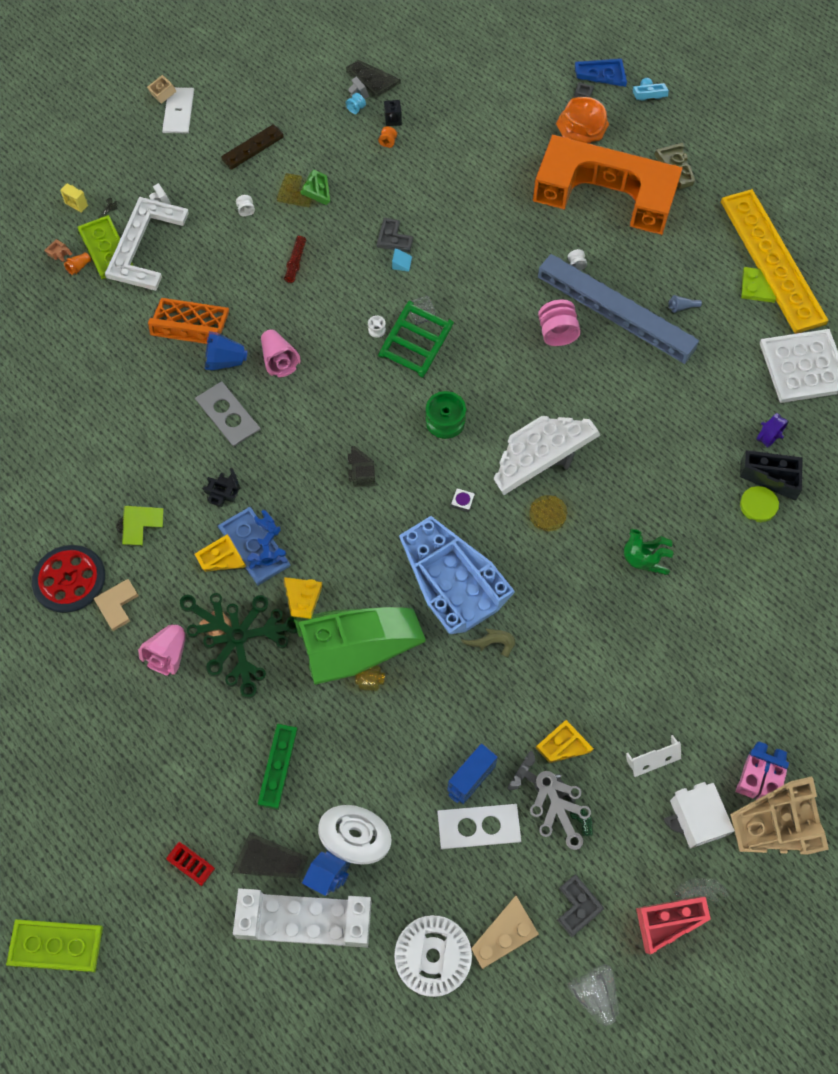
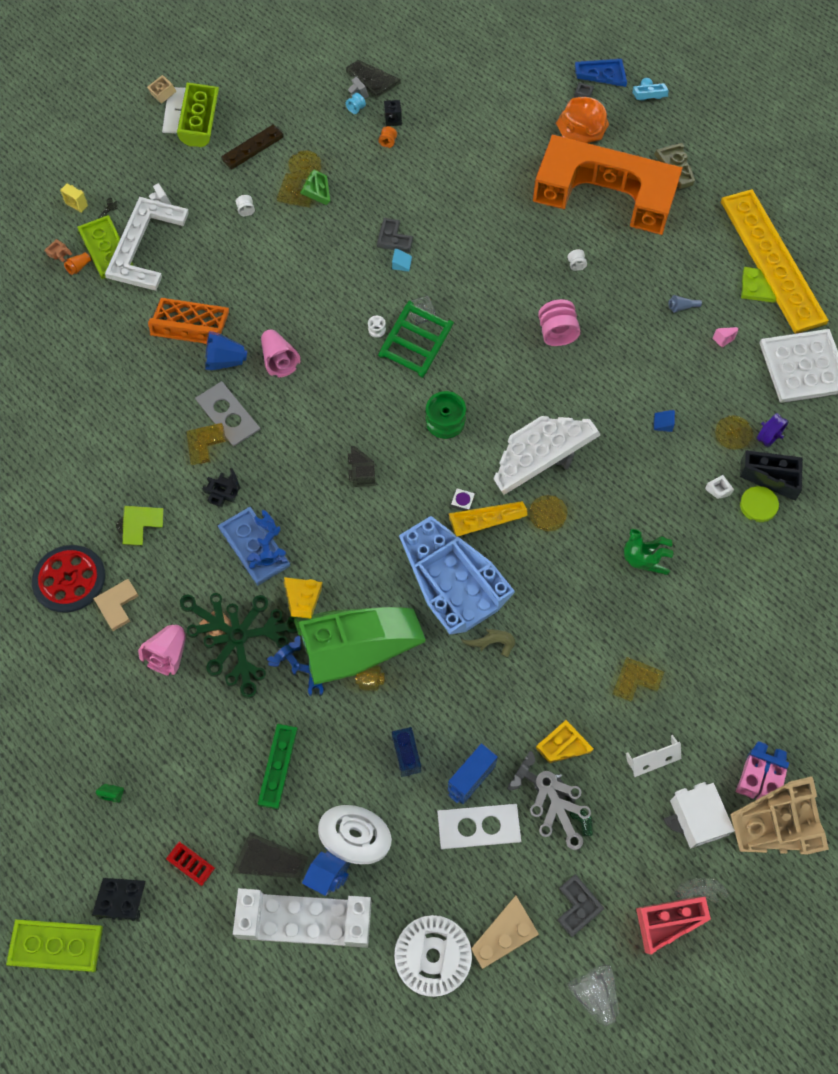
(110, 793): none -> green slope
(119, 899): none -> black hinge
(197, 114): none -> lime brick
(201, 438): none -> clear yellow tile
(220, 556): yellow wing -> none
(286, 653): none -> blue piece
(295, 259): clear red pin -> none
(310, 163): none -> clear yellow tile
(406, 751): none -> clear blue brick
(478, 519): none -> yellow wing
(618, 308): sand blue brick -> none
(634, 674): none -> clear yellow tile
(664, 421): none -> blue slope
(719, 487): none -> white slope
(725, 335): none -> bright pink slope
(733, 432): none -> clear yellow tile

